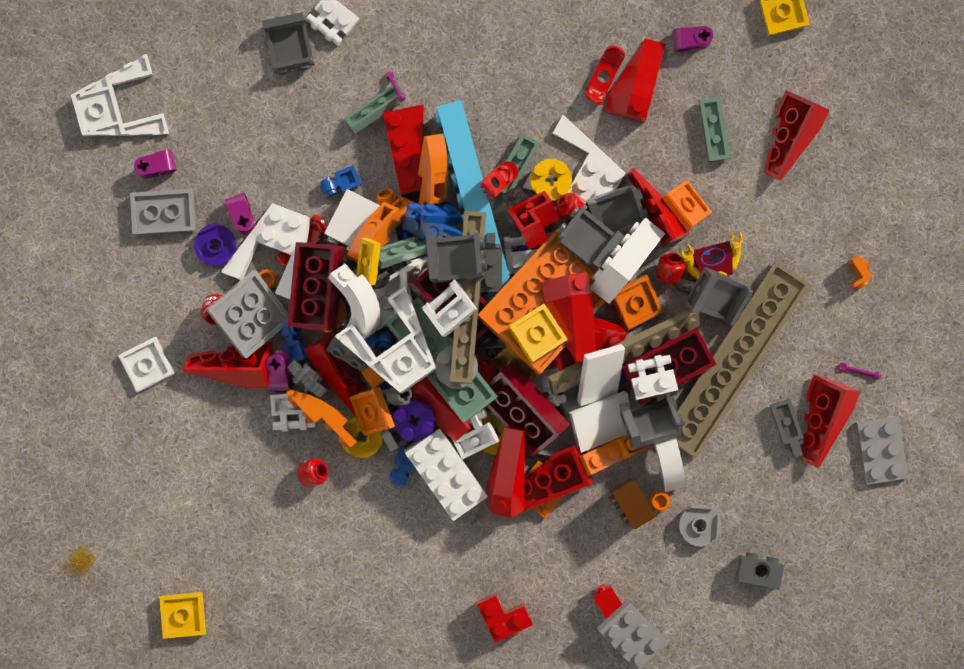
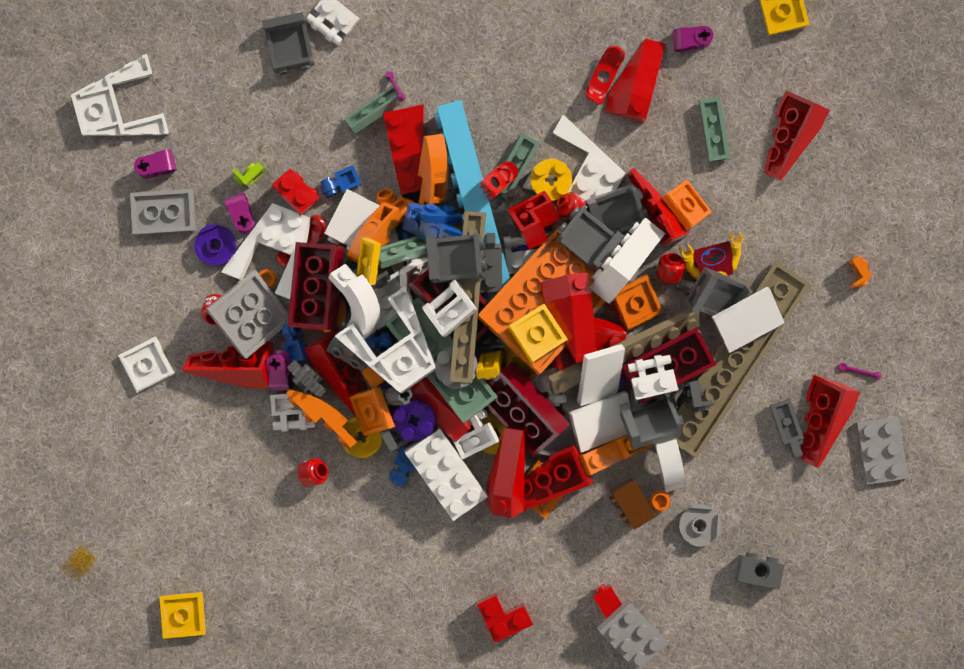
(252, 174): none -> lime bracket
(295, 191): none -> red bracket
(489, 365): none -> yellow plate
(693, 393): none -> dark grey bracket
(748, 319): none -> white tile

